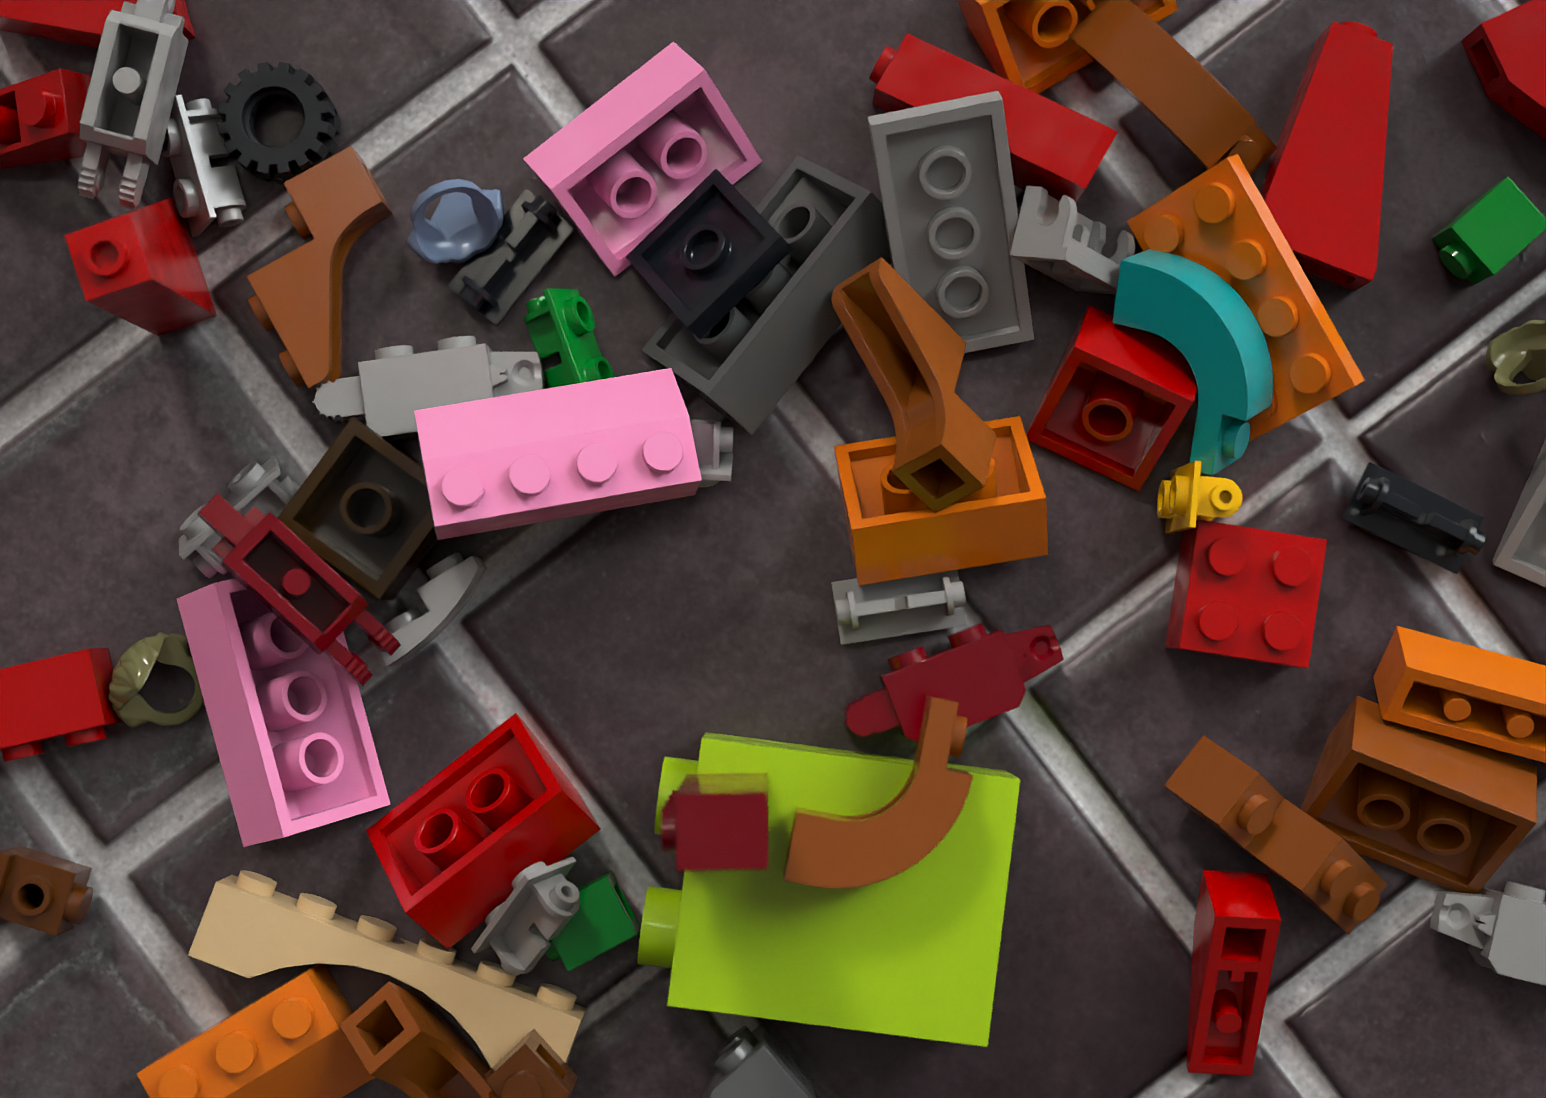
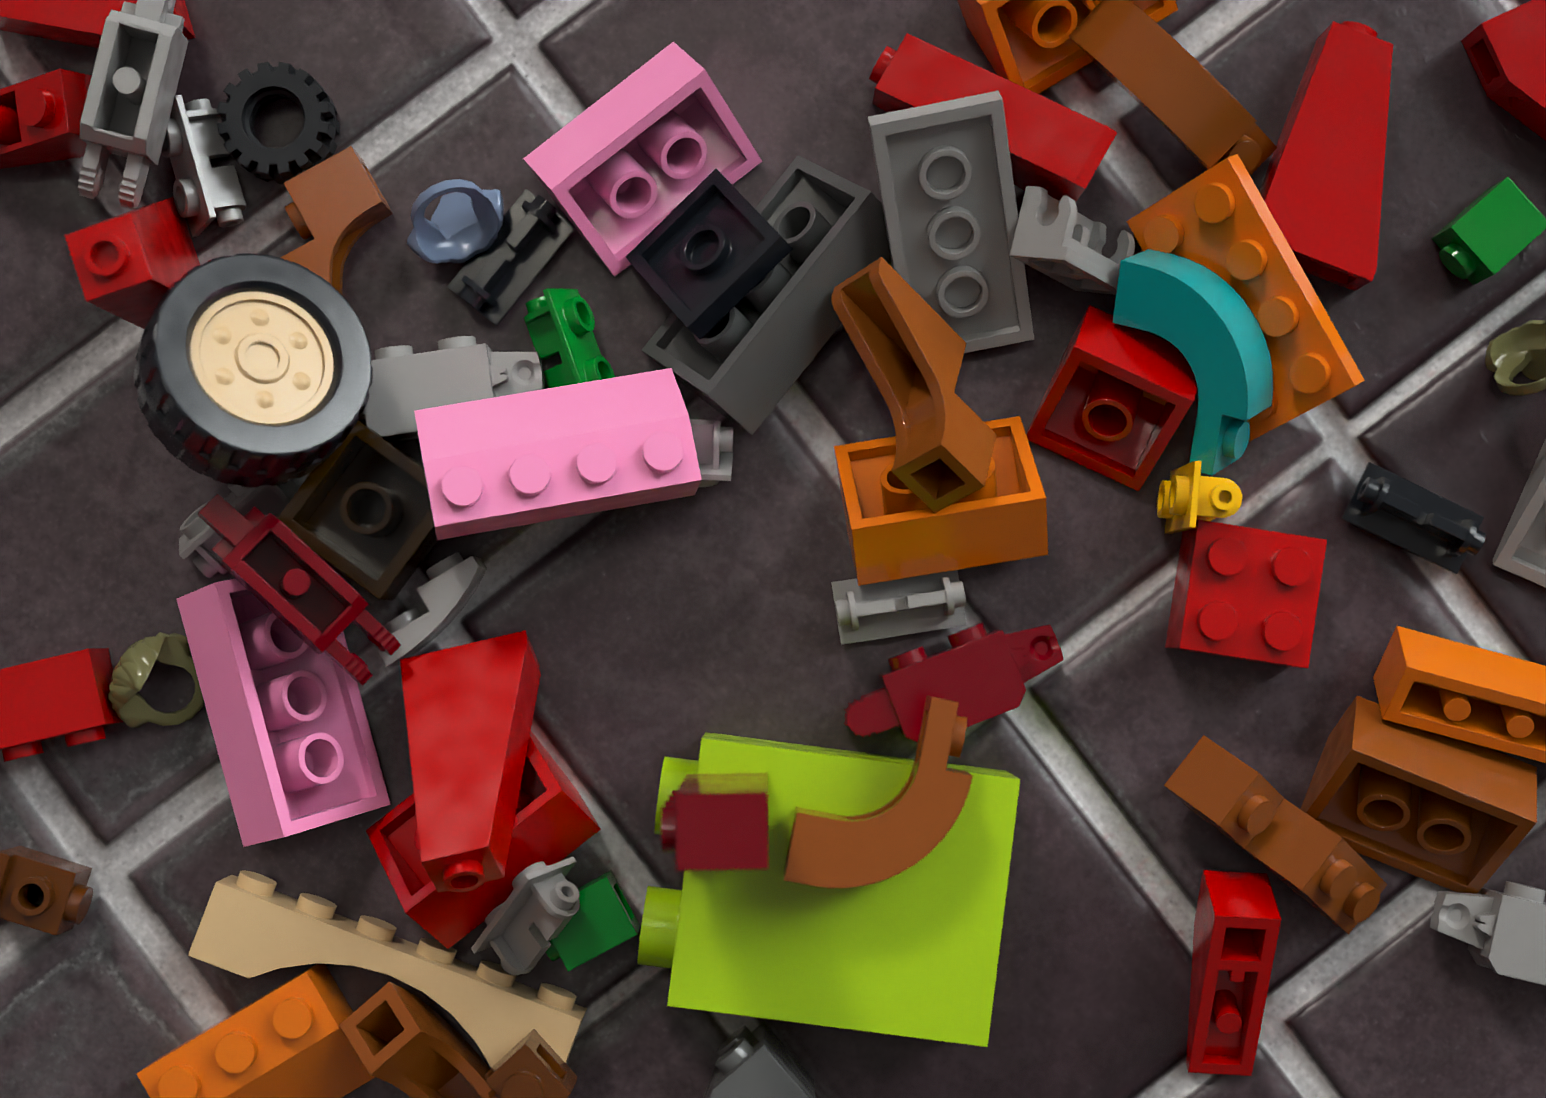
(252, 370): none -> black wheel
(468, 751): none -> red slope

